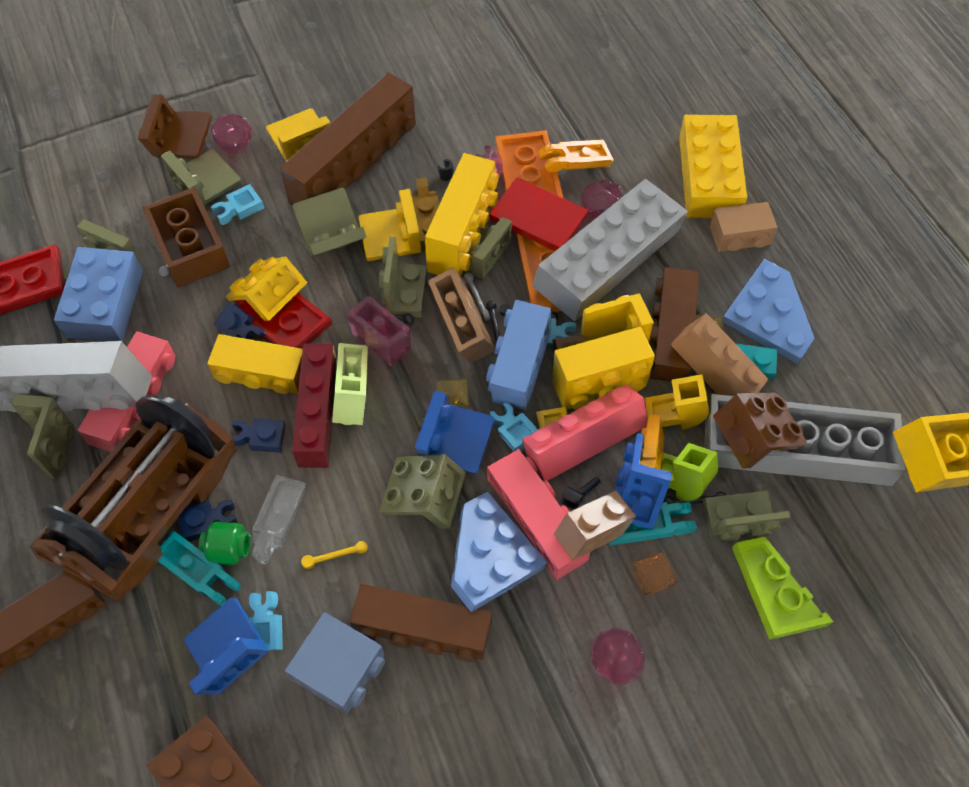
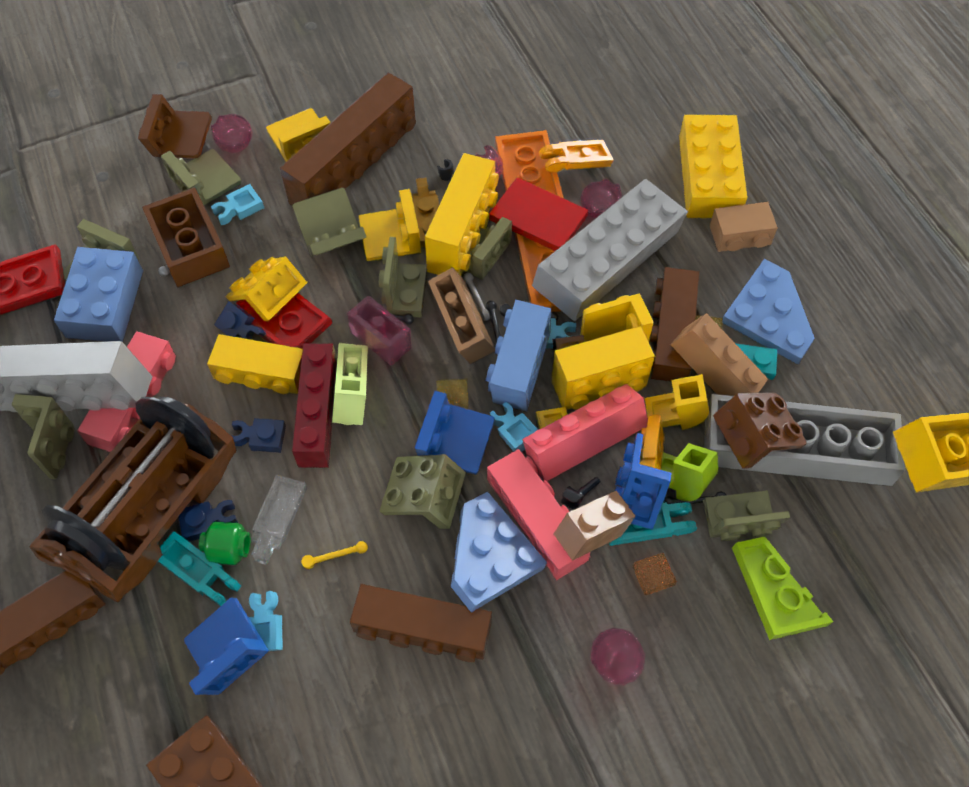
(336, 663): sand blue brick -> none

